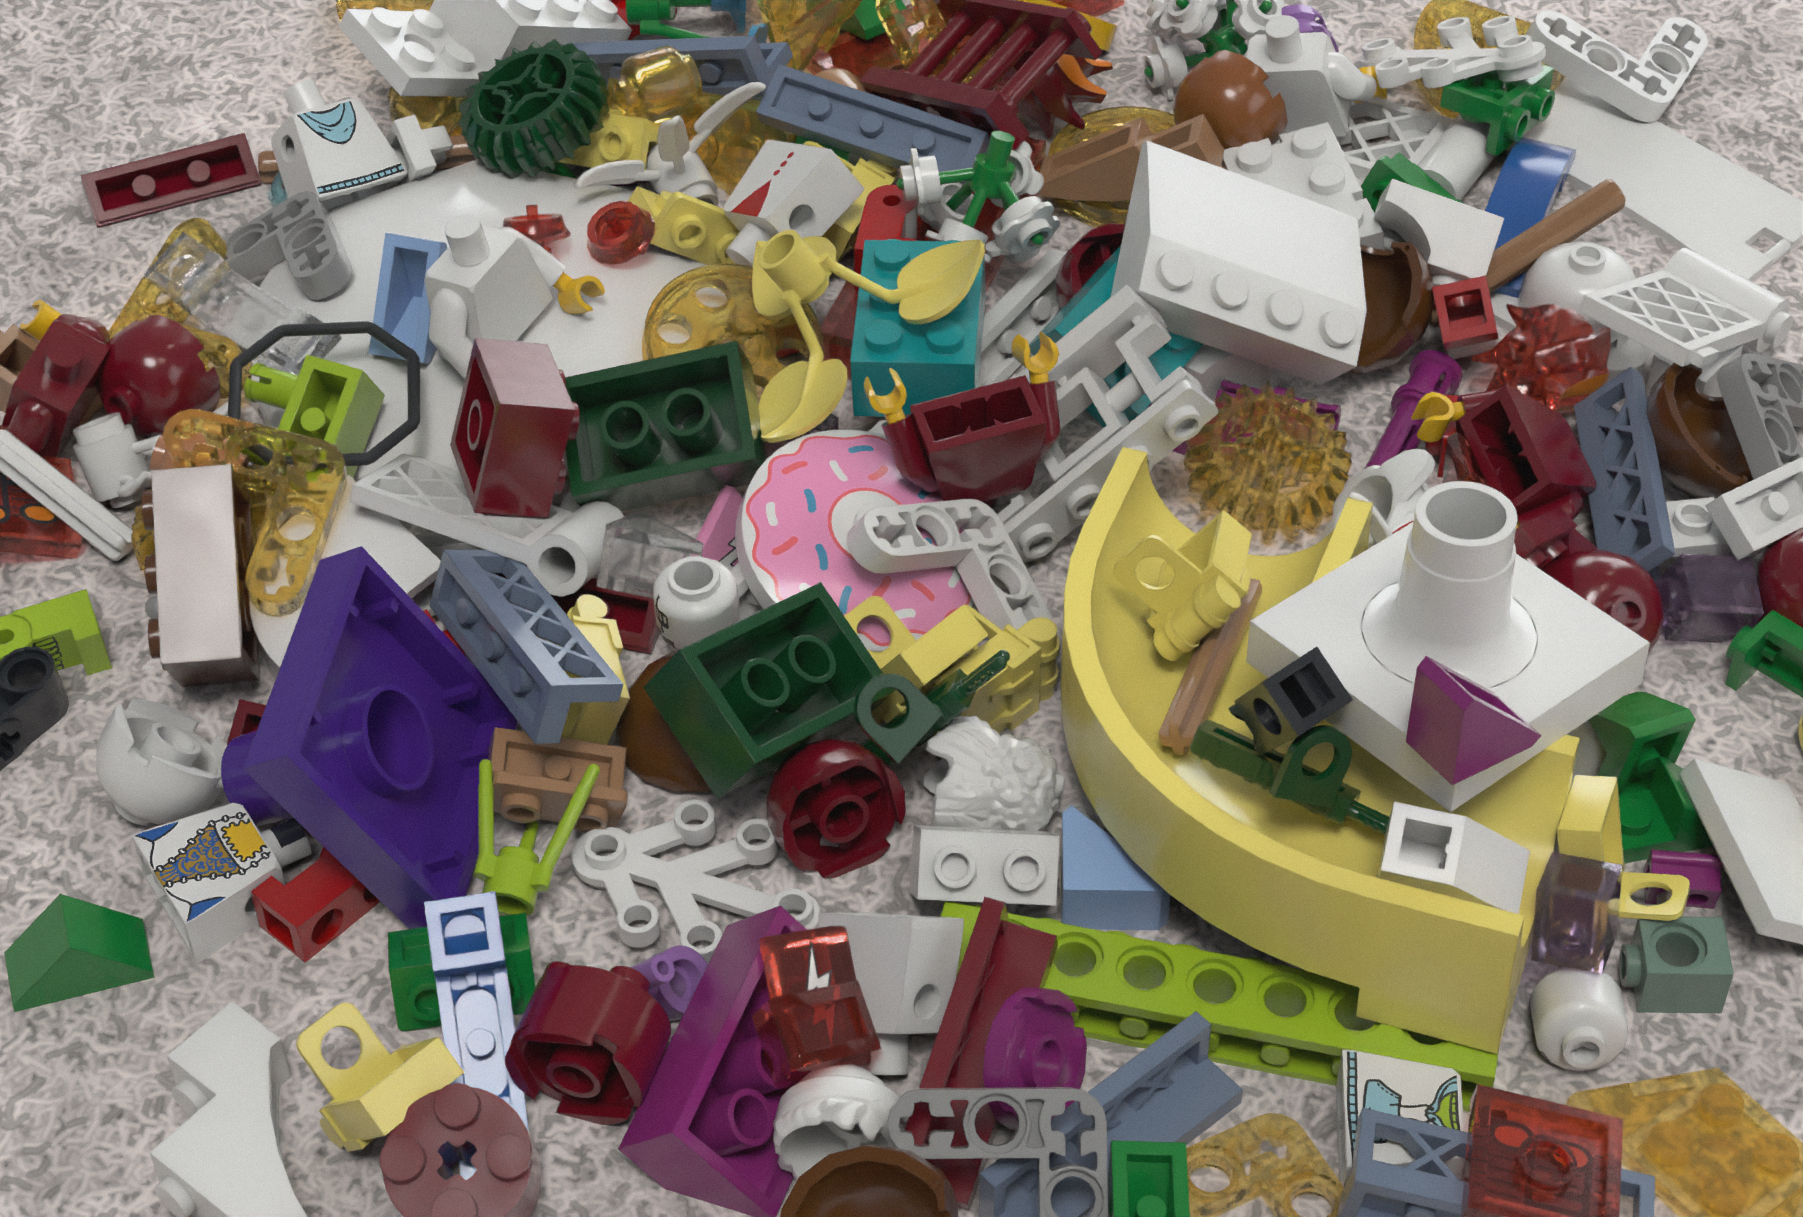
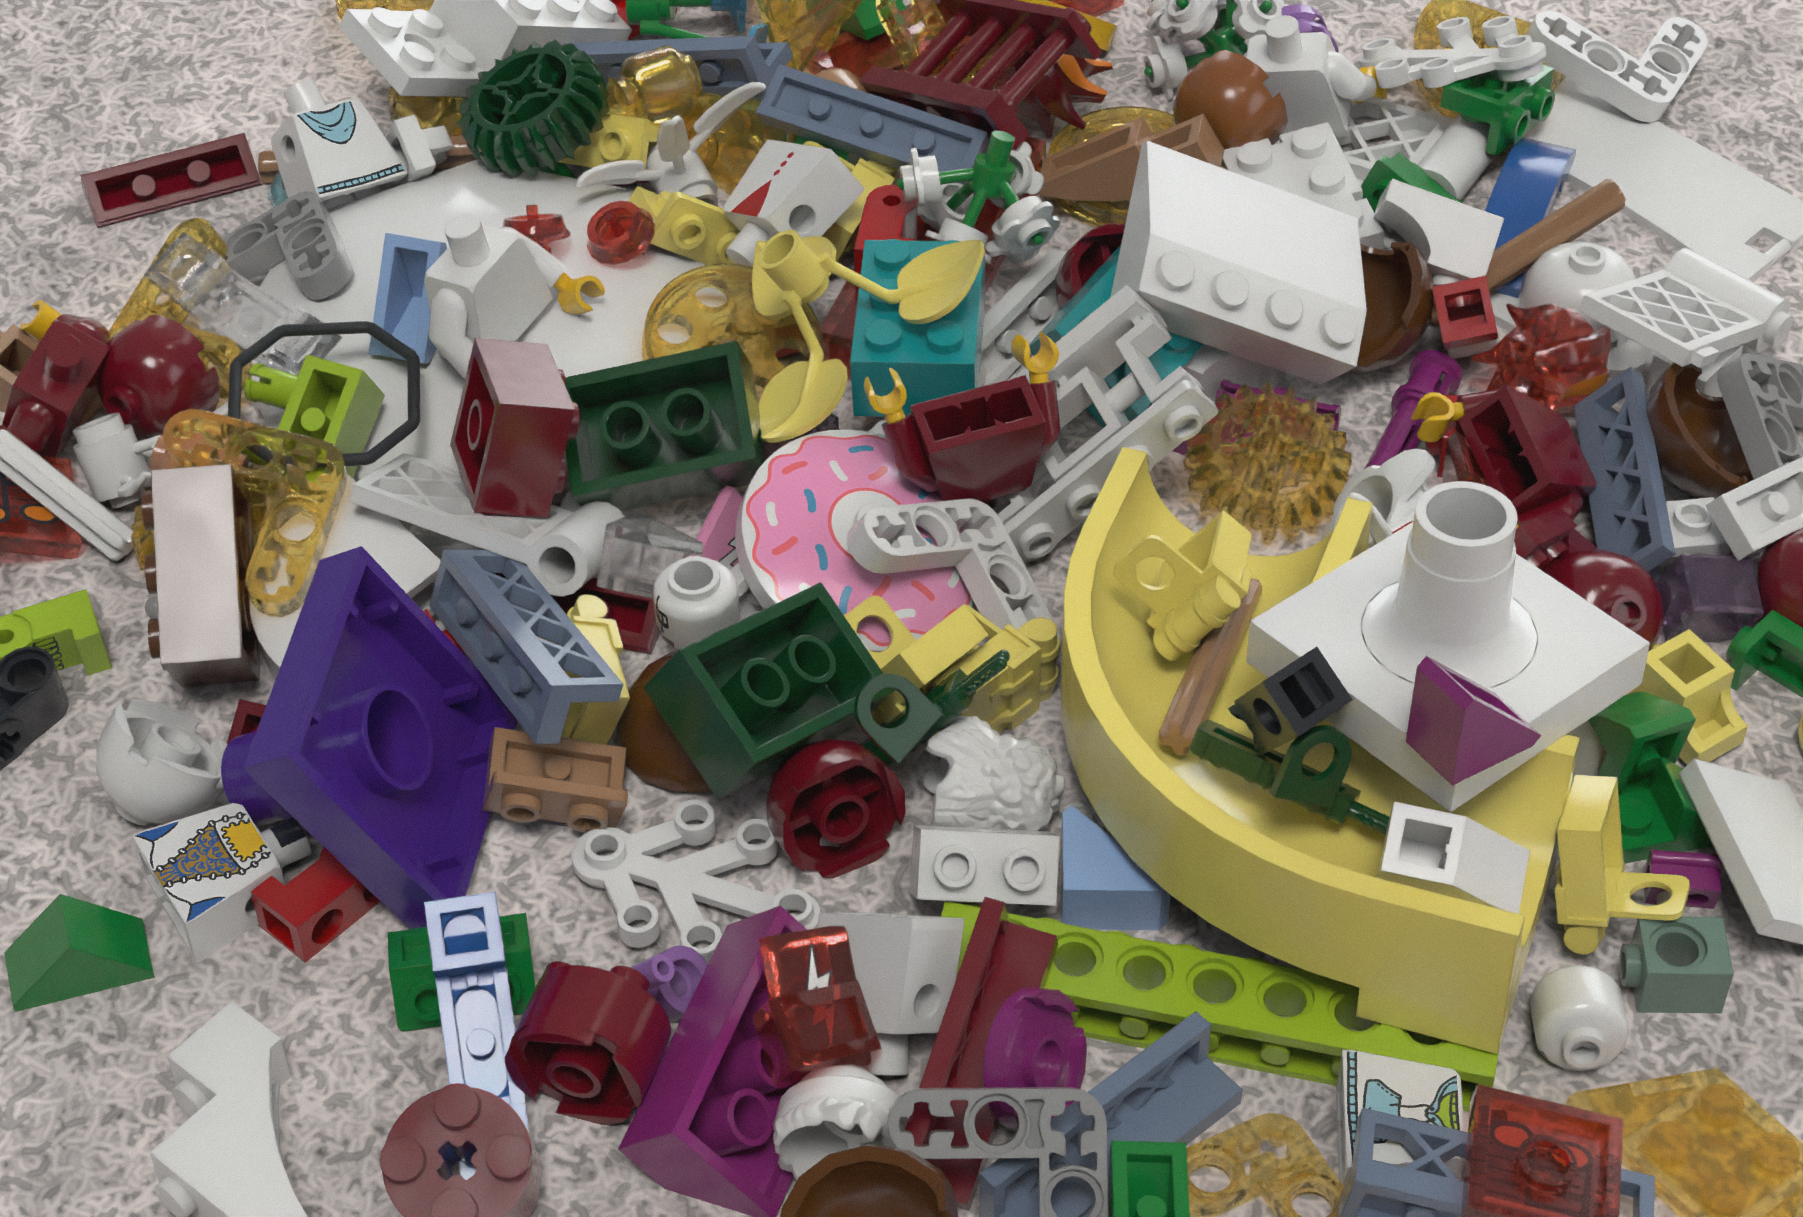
(379, 1086): light yellow piece -> none
(516, 870): lime plant -> none
(1576, 912): brick -> none
(1698, 679): none -> light yellow brick

